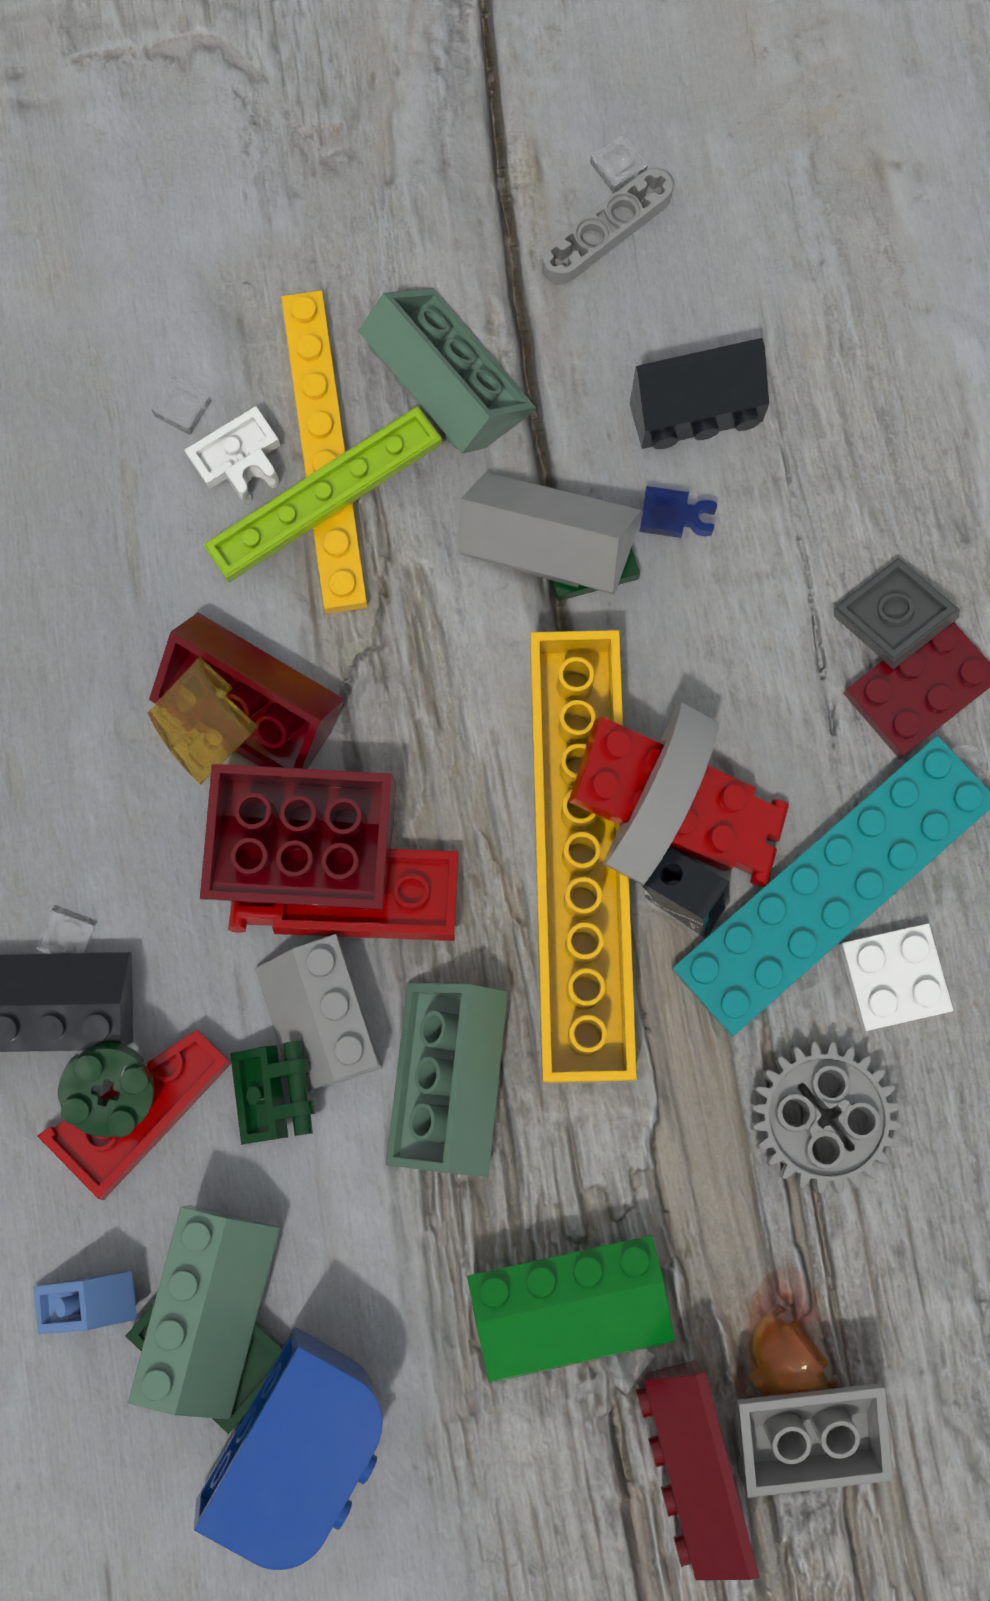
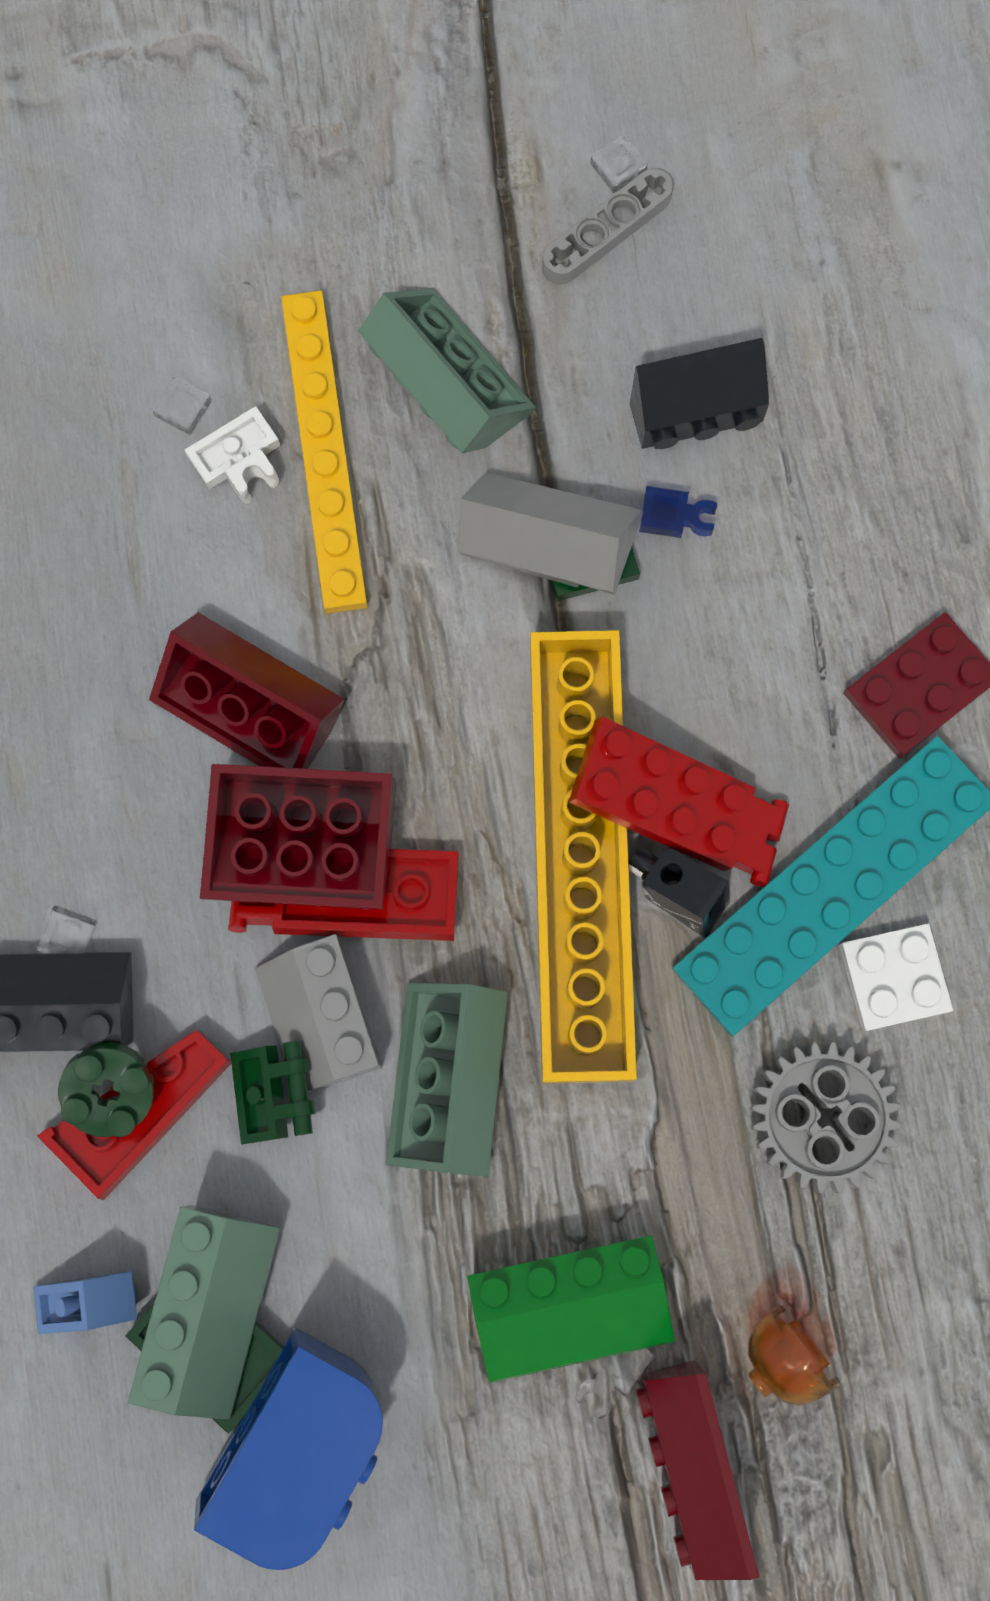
(200, 721): clear yellow slope -> none
(322, 494): lime tile -> none
(666, 795): light grey slope -> none
(813, 1440): light grey slope -> none
(896, 613): dark grey tile -> none

